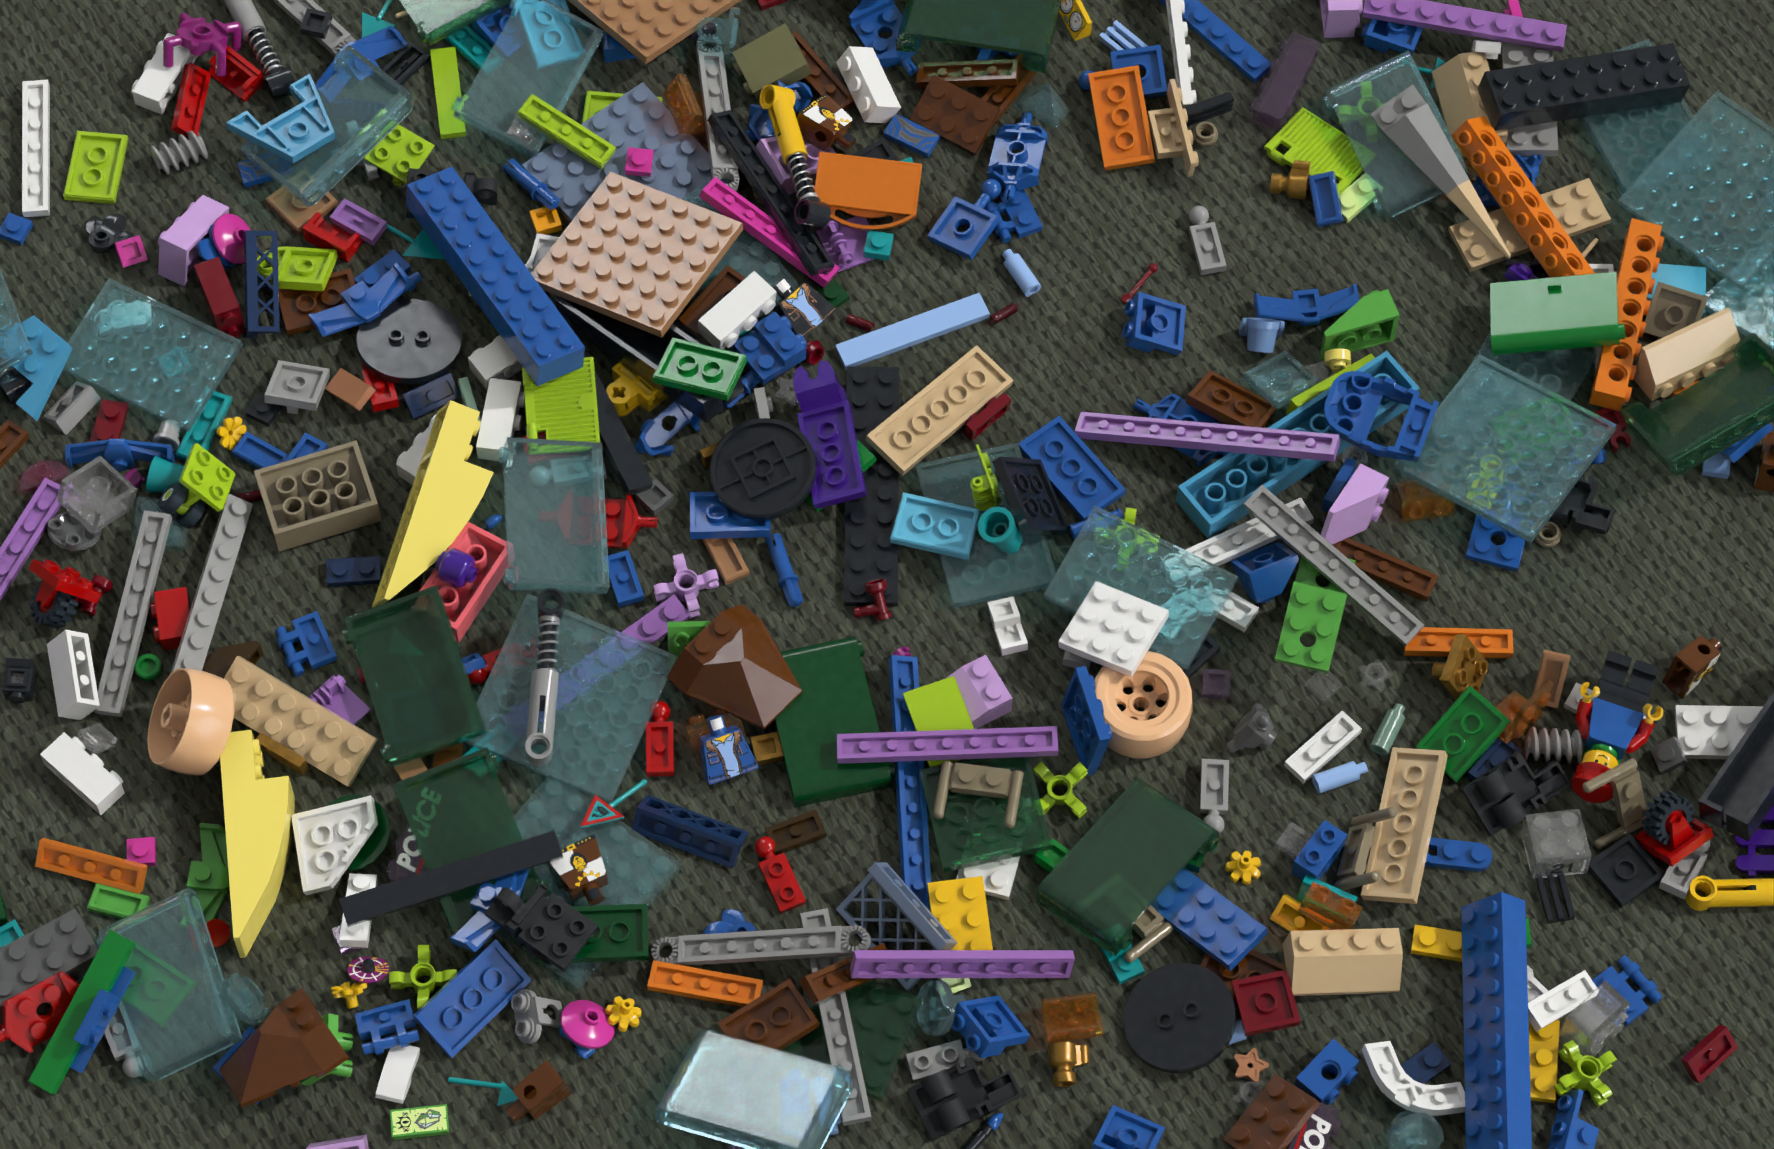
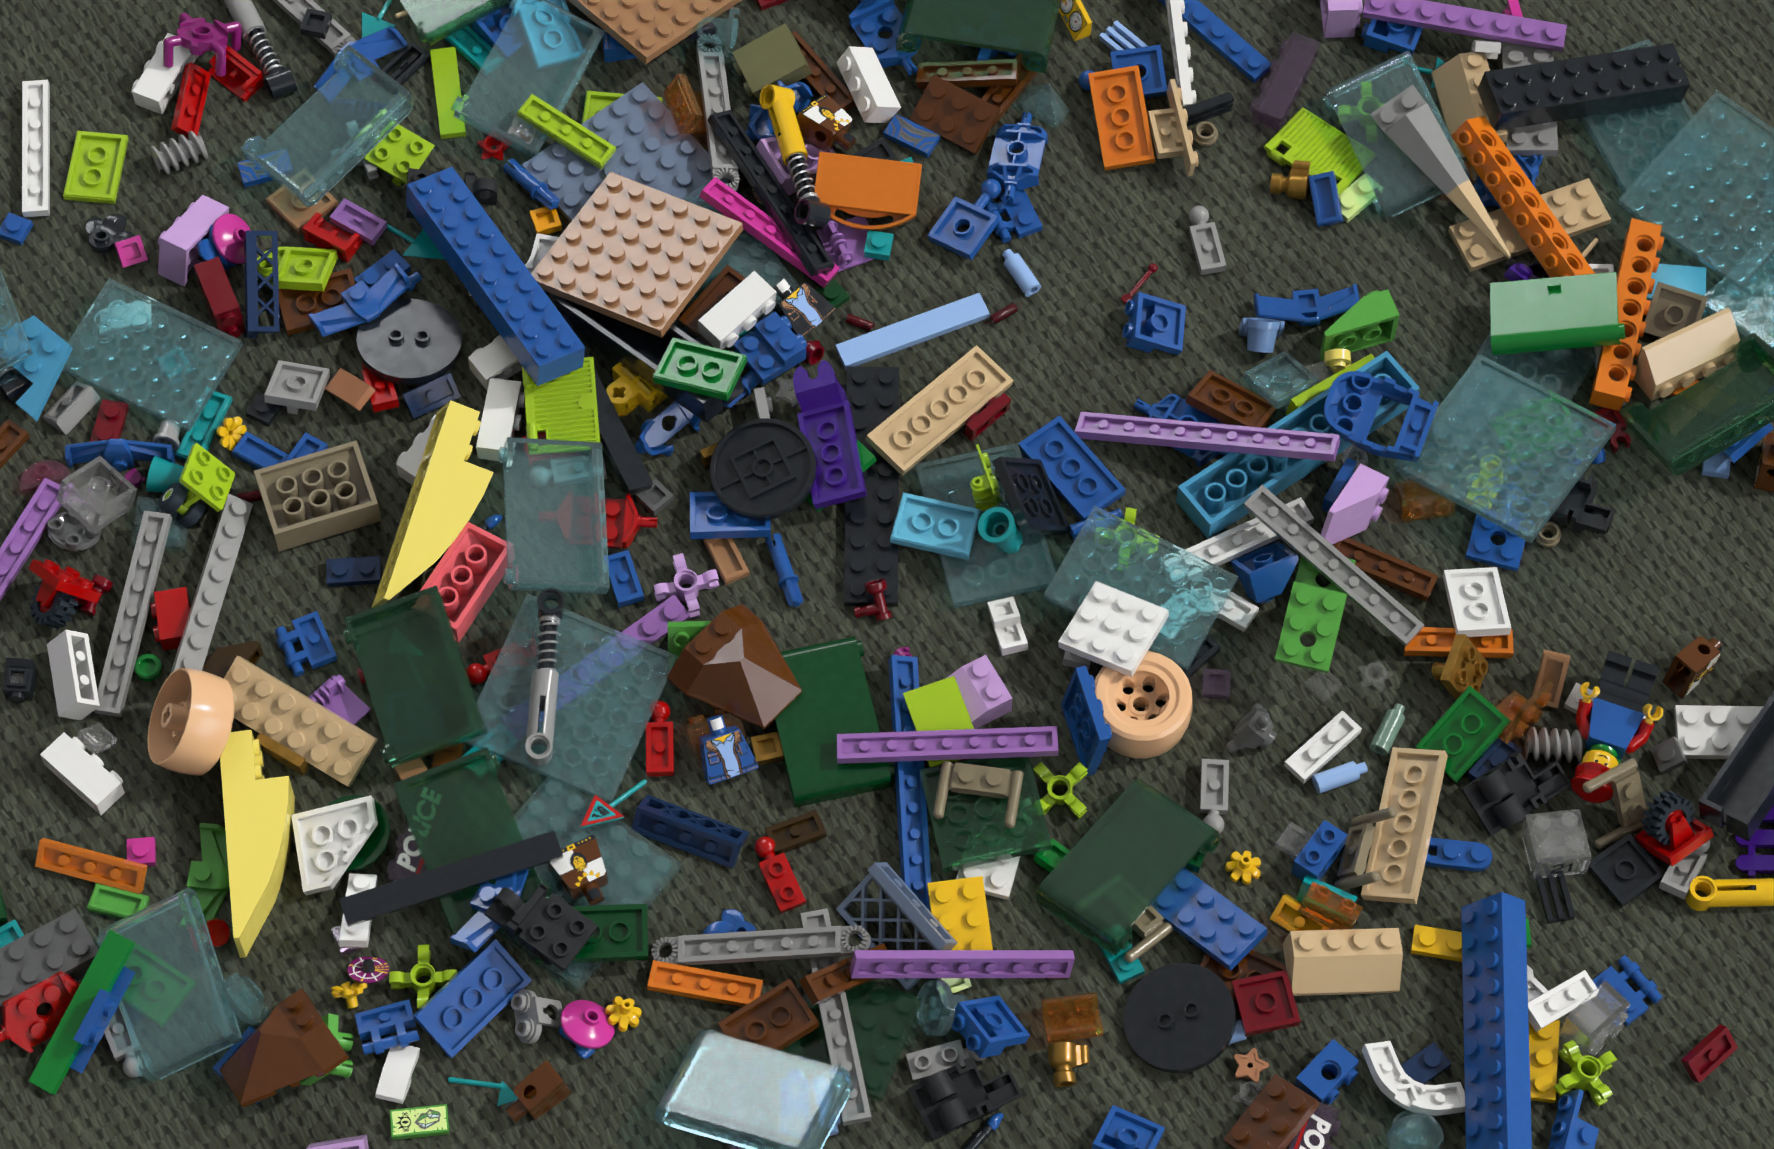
(293, 132): dark azure wing -> none
(456, 568): dark purple head -> none
(467, 395): sand green tile -> none
(473, 662): blue tile -> none
(486, 145): none -> red plate
(639, 162): dark pink plate -> none
(1477, 602): none -> white plate

